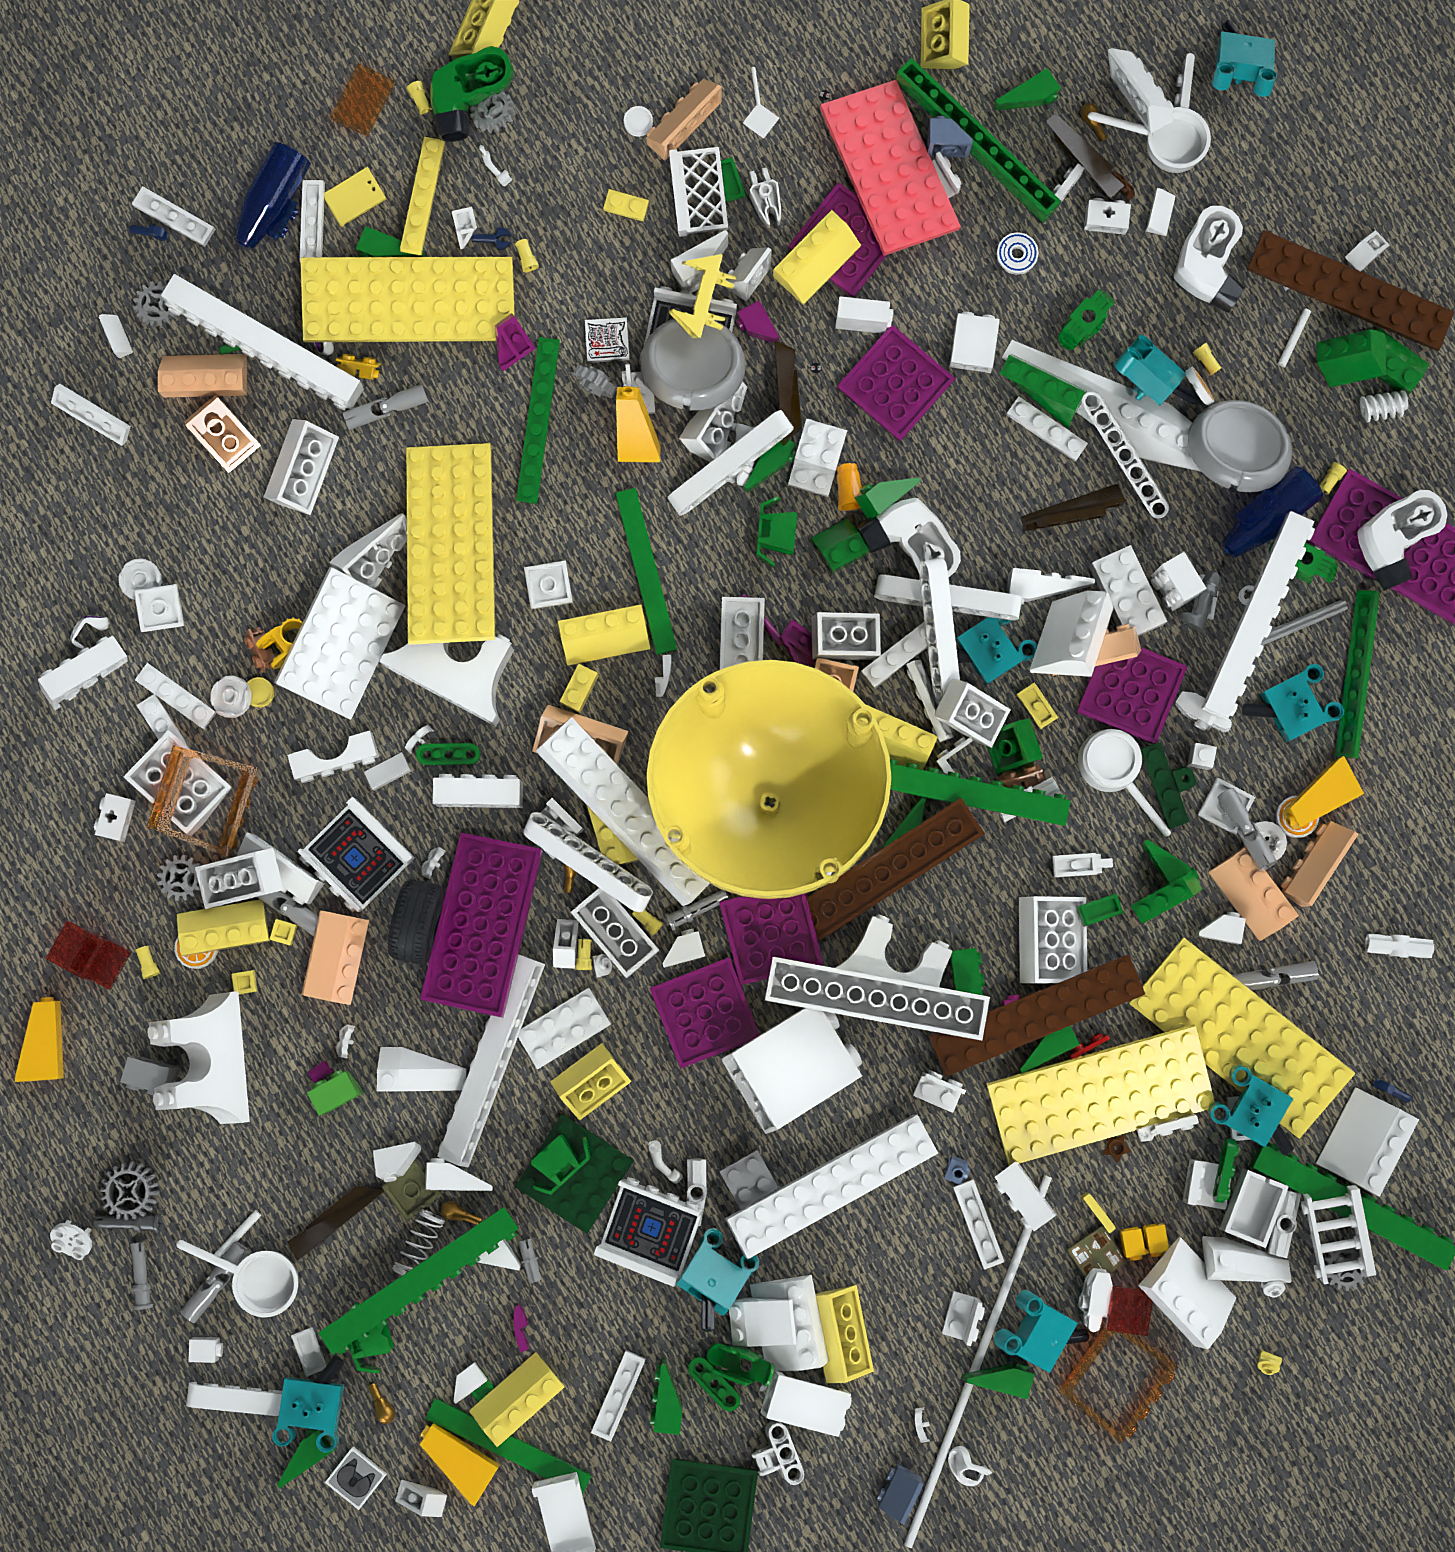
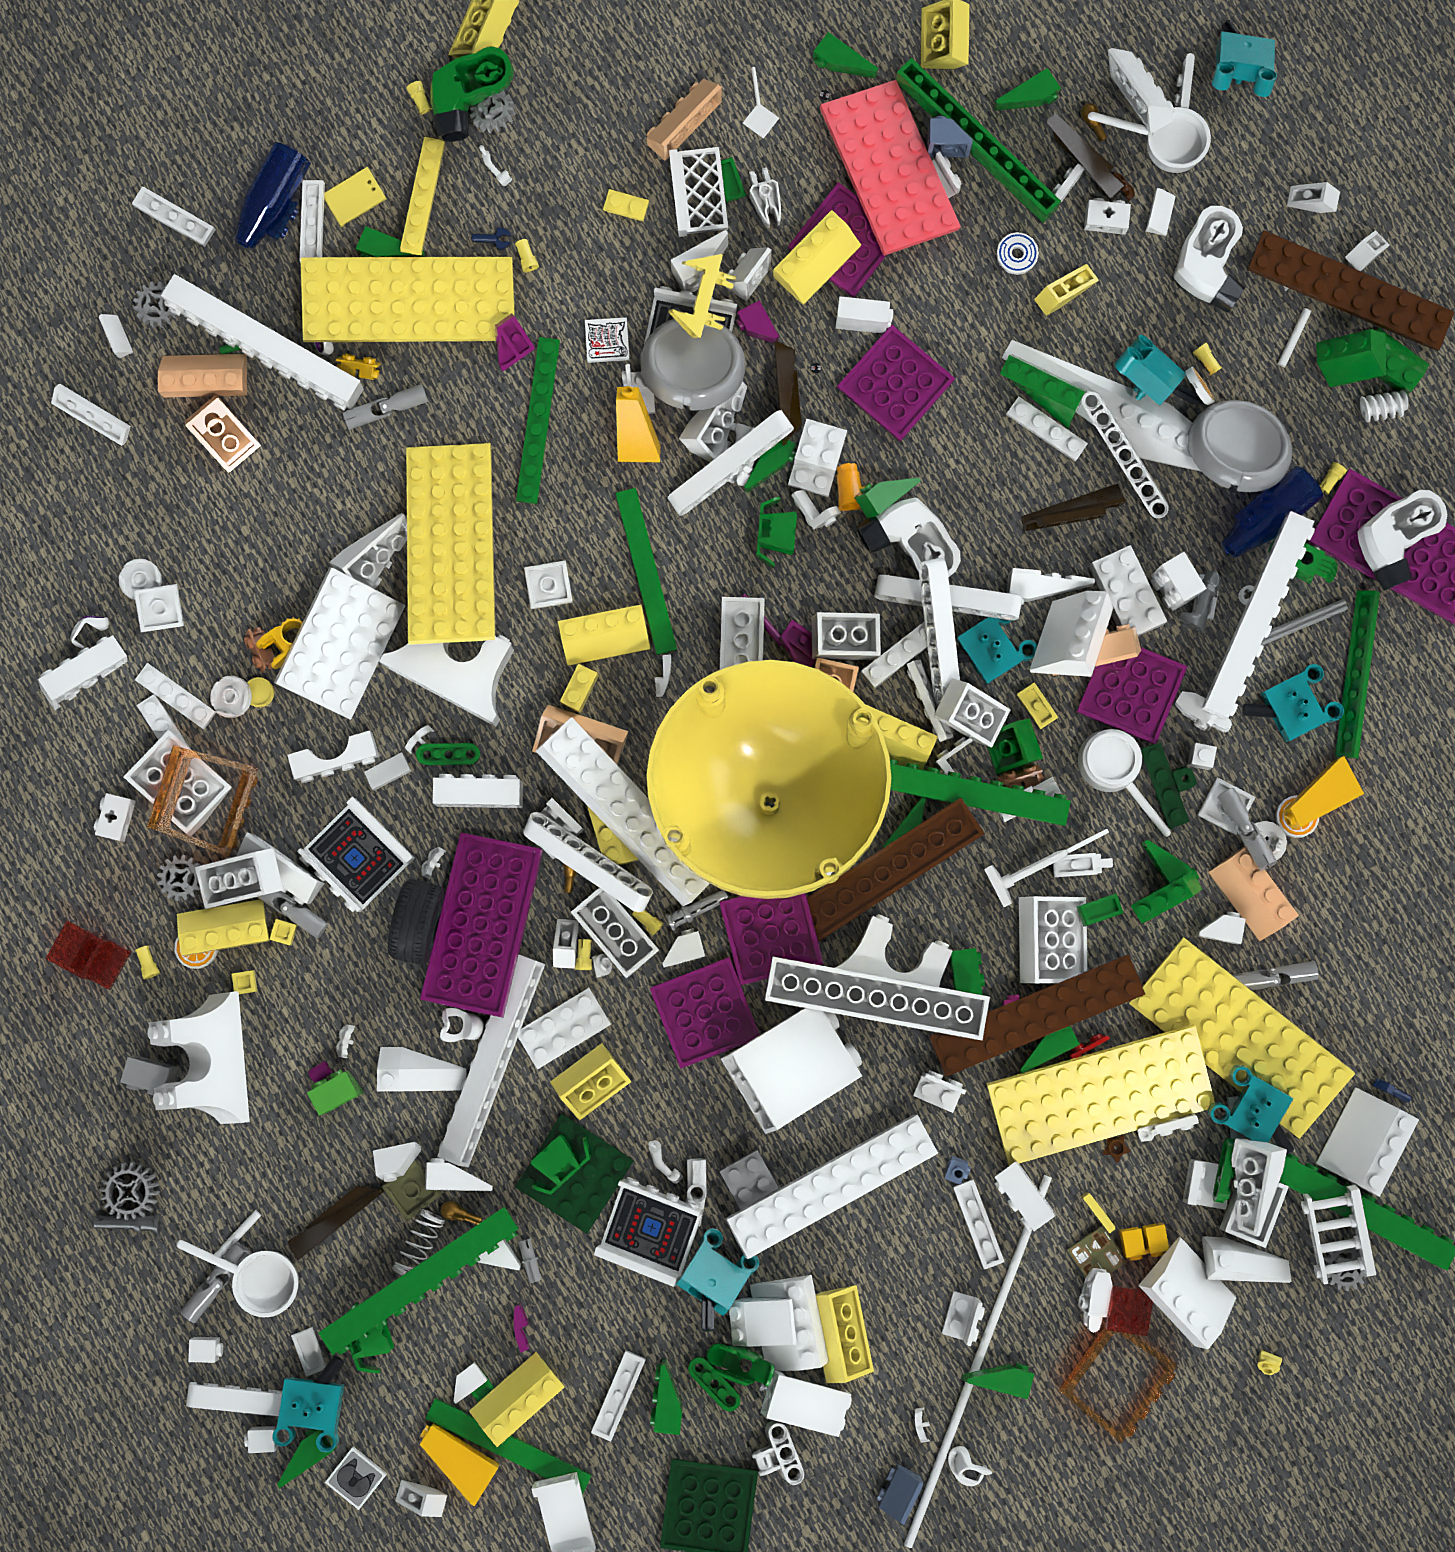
(42, 1046): yellow slope -> none
(71, 1240): white plate -> none
(141, 1286): light grey pin -> none
(154, 231): dark blue bar -> none
(260, 1439): none -> white brick
(301, 466): white slope -> none
(335, 957): light nougat slope -> none
(363, 100): clear orange tile -> none
(384, 1411): pearl gold piece -> none
(464, 224): white slope -> none
(472, 1026): none -> white piece
(594, 381): light grey gear -> none
(638, 121): white piece -> none
(811, 514): none -> white bracket
(840, 545): green slope -> none
(841, 58): none -> green slope
(974, 342): white brick -> none
(1001, 884): none -> white piece
(1040, 1334): teal piece -> none
(1065, 289): none -> light yellow slope
(1076, 328): green piece -> none
(1257, 1176): none -> white wedge
(1273, 1288): white plate -> none
(1281, 1238): white piece -> none
(1314, 197): none -> white slope
(1318, 863): light nougat slope -> none
(1399, 946): white piece -> none

